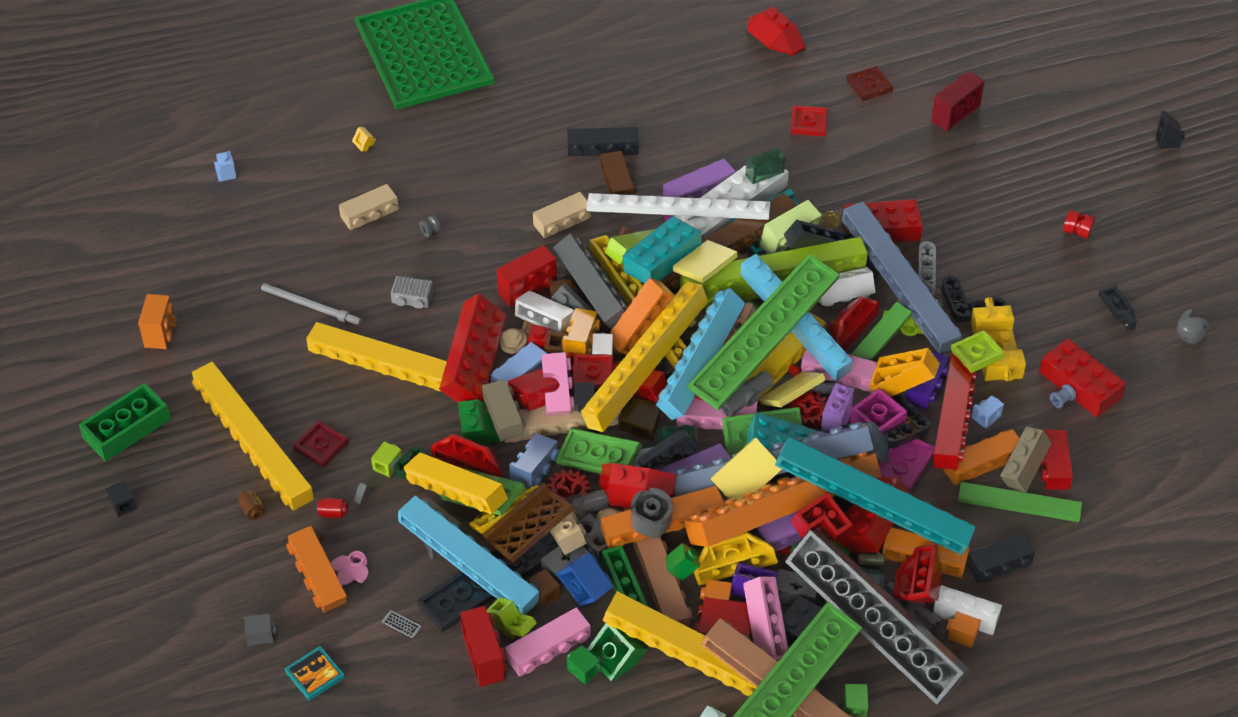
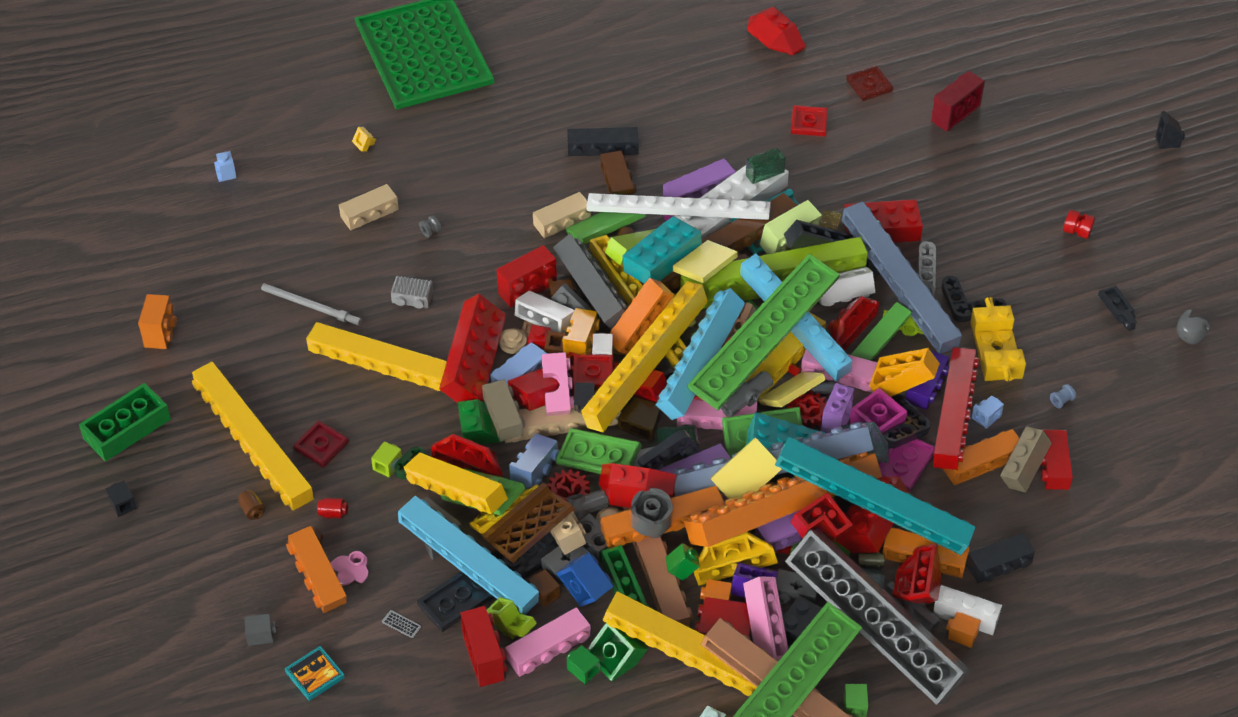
(363, 492): dark grey tile -> none
(601, 225): none -> bright green tile
(977, 351): lime plate -> none
(1020, 502): bright green tile -> none
(1093, 383): red brick -> none

